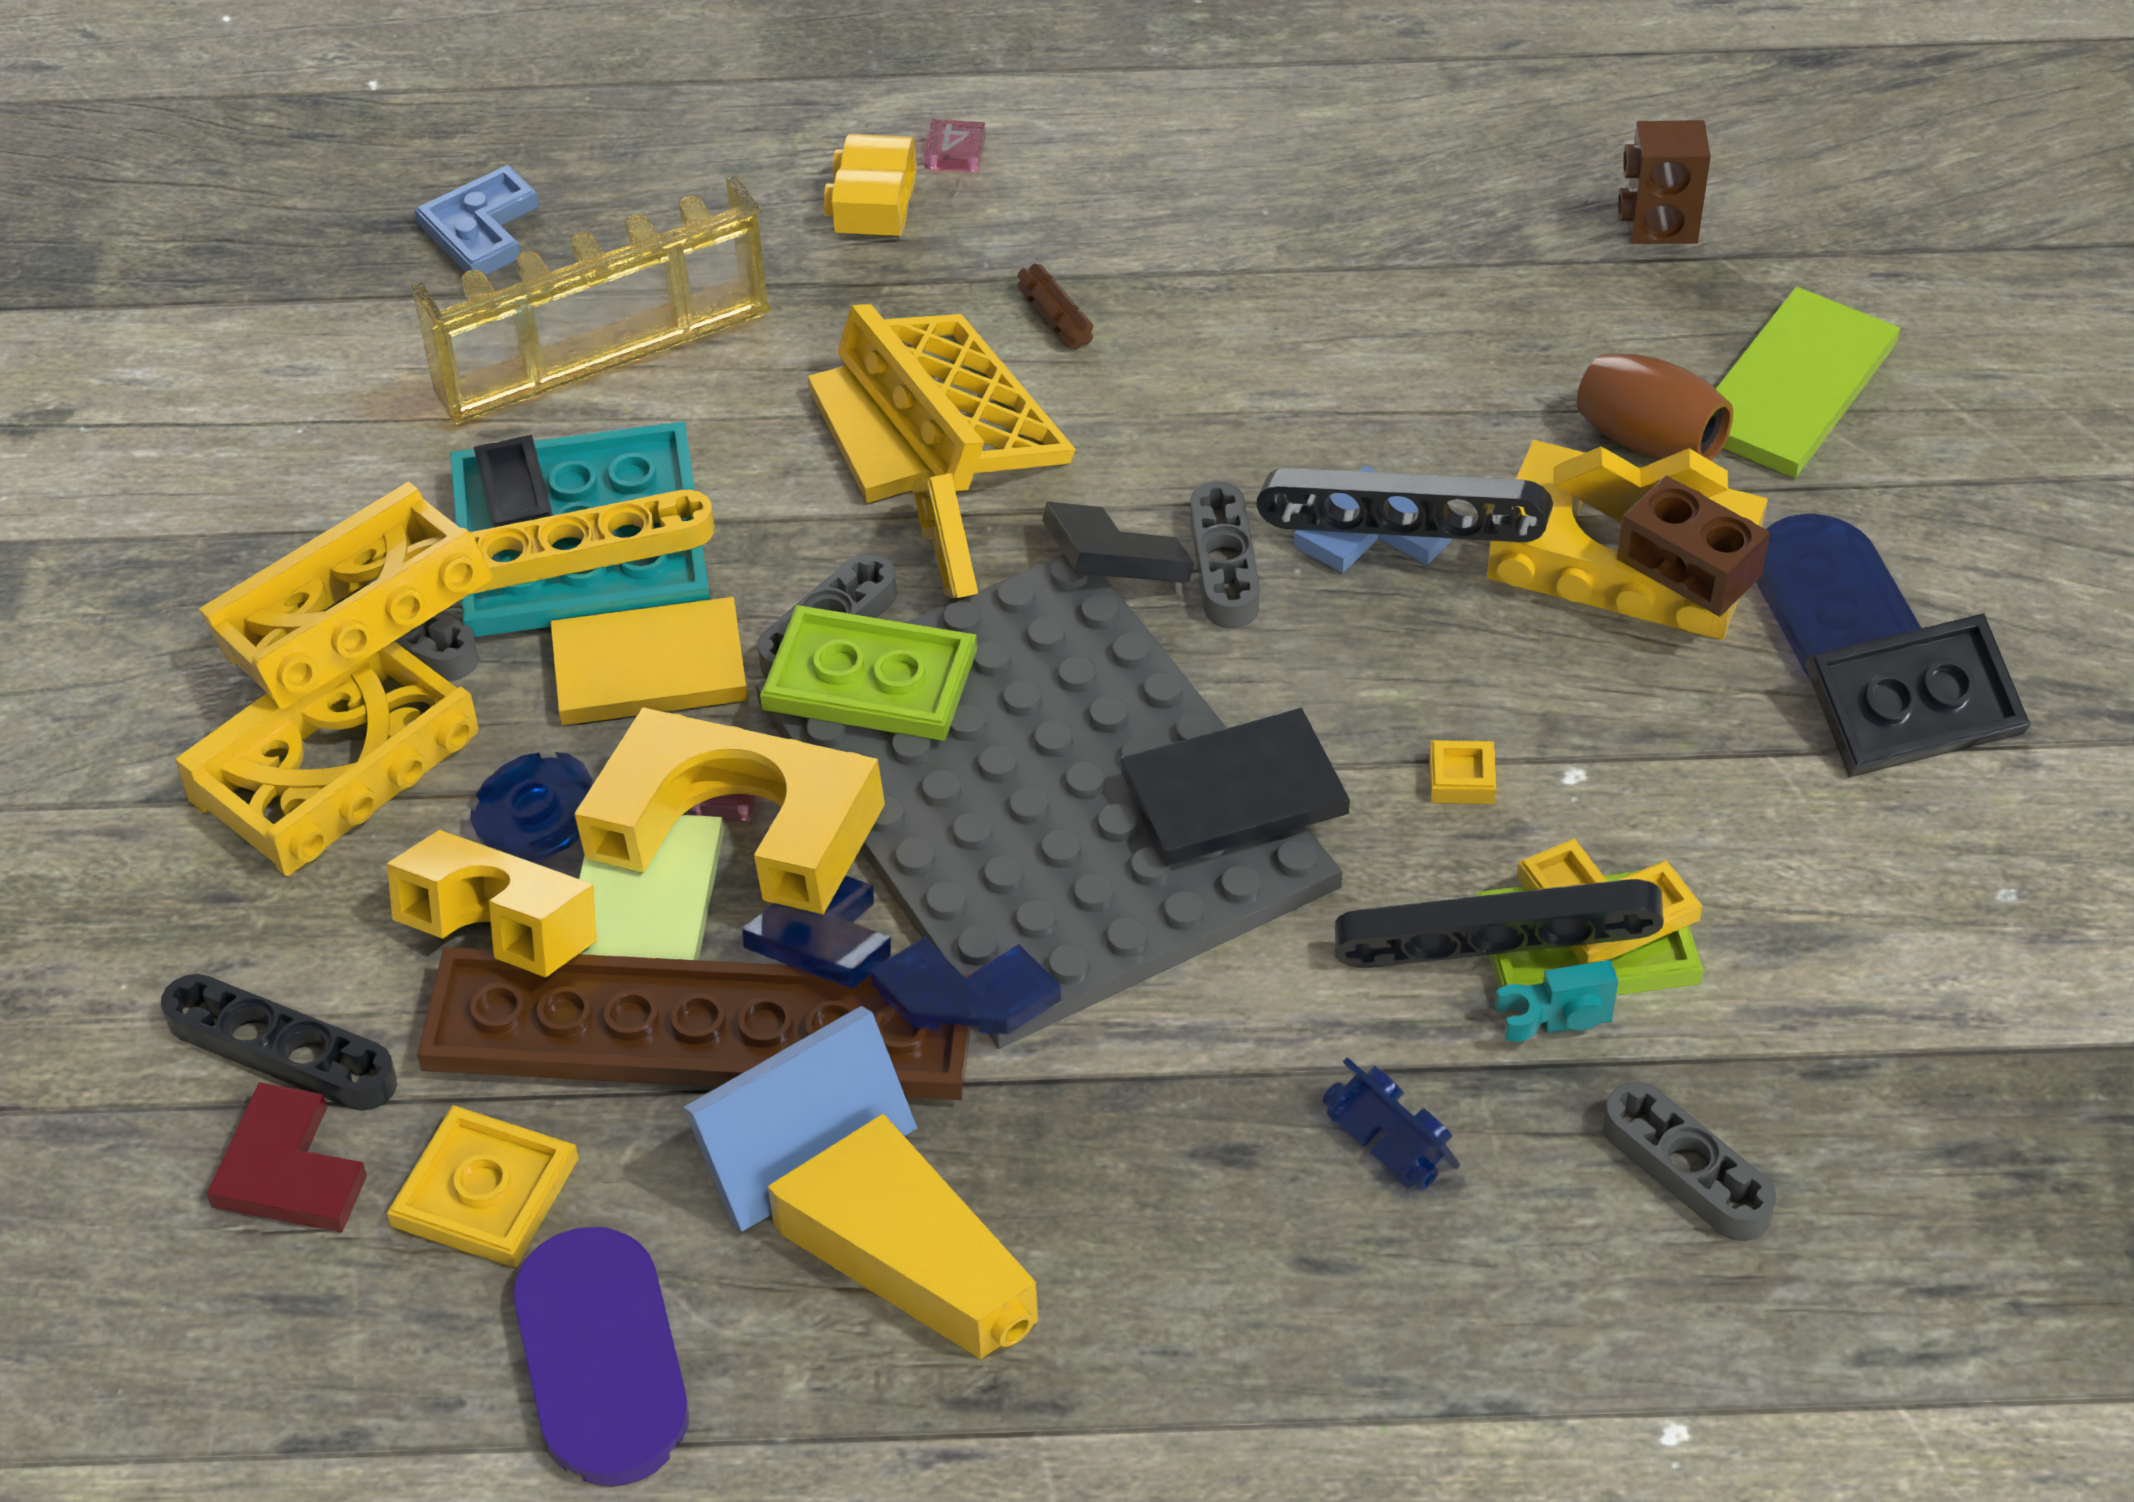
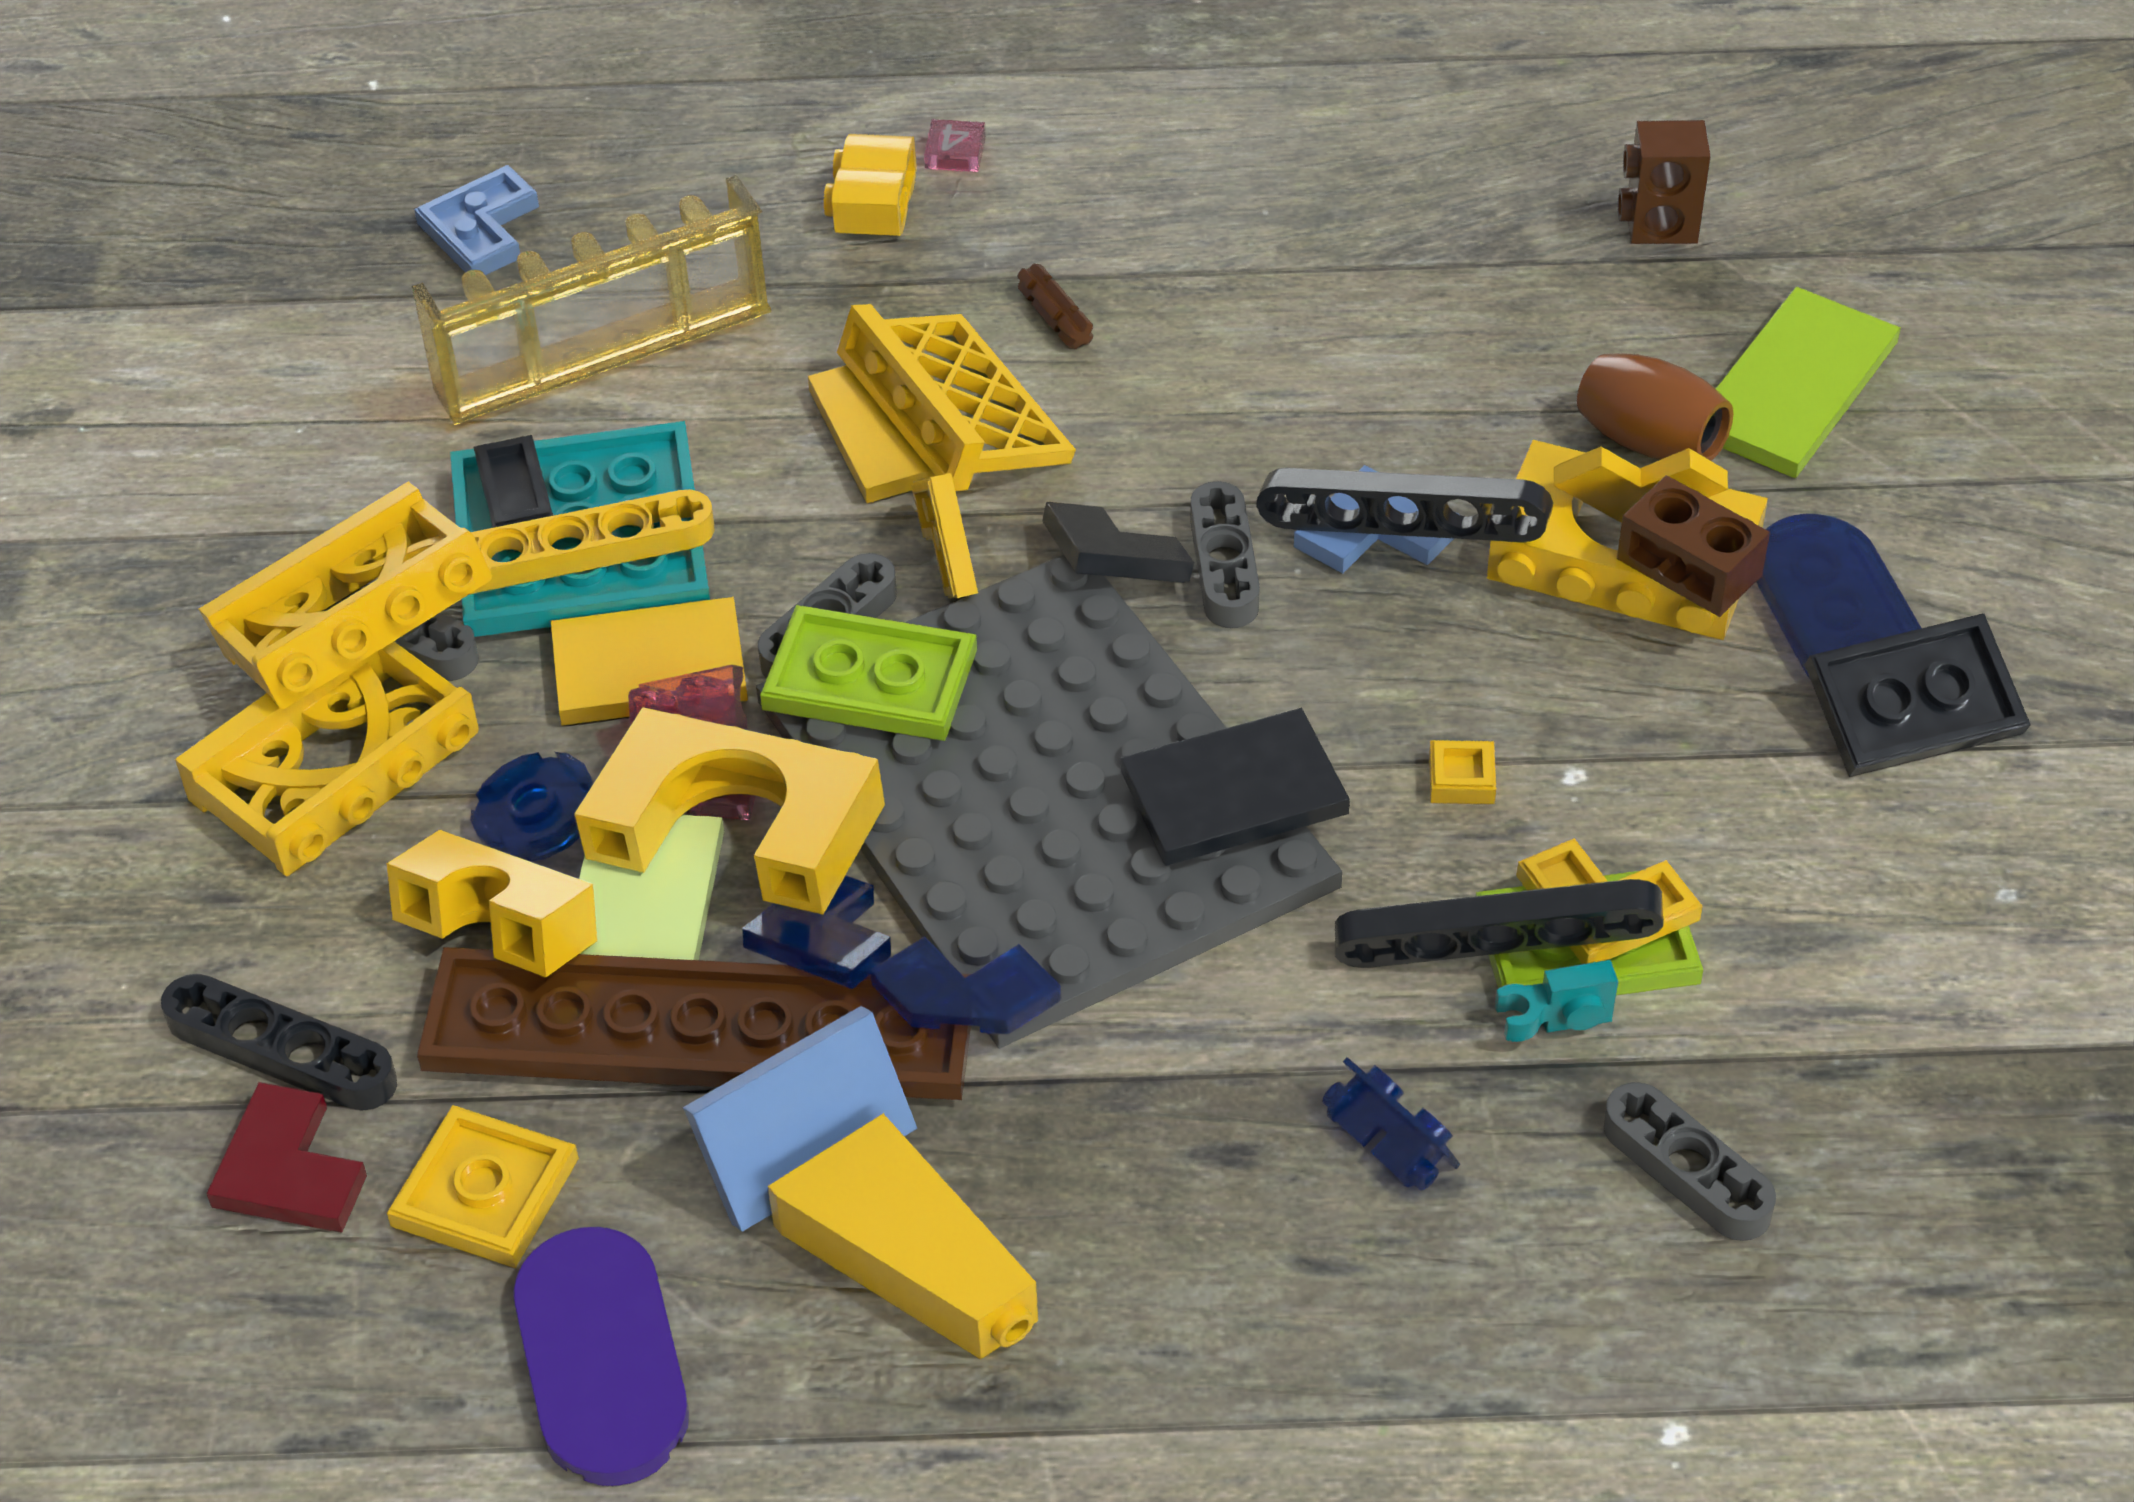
(700, 695): none -> clear pink hips

